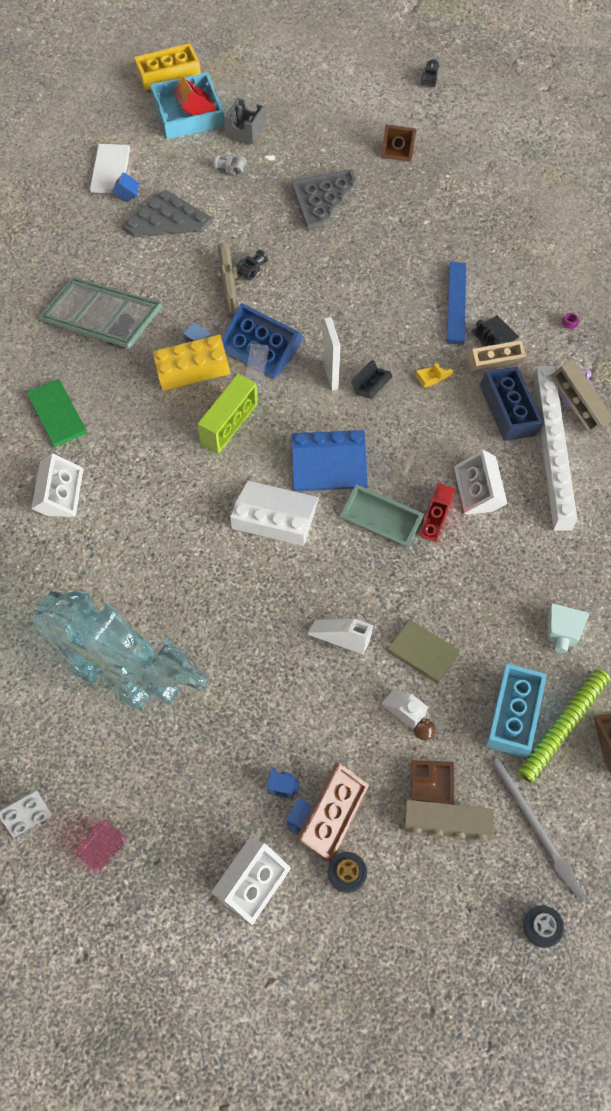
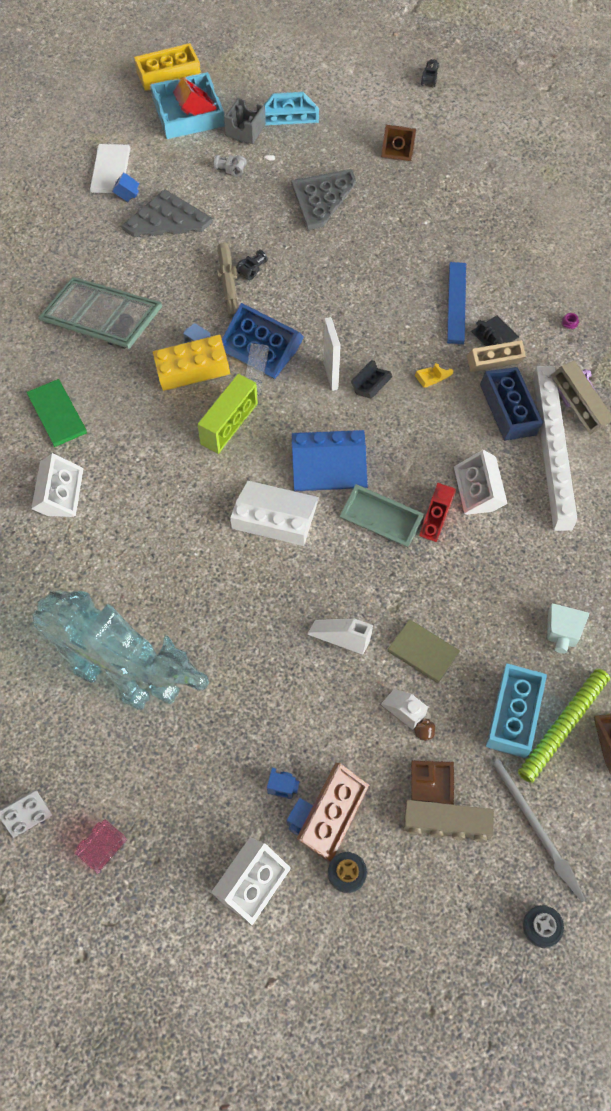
(290, 109): none -> medium azure wedge

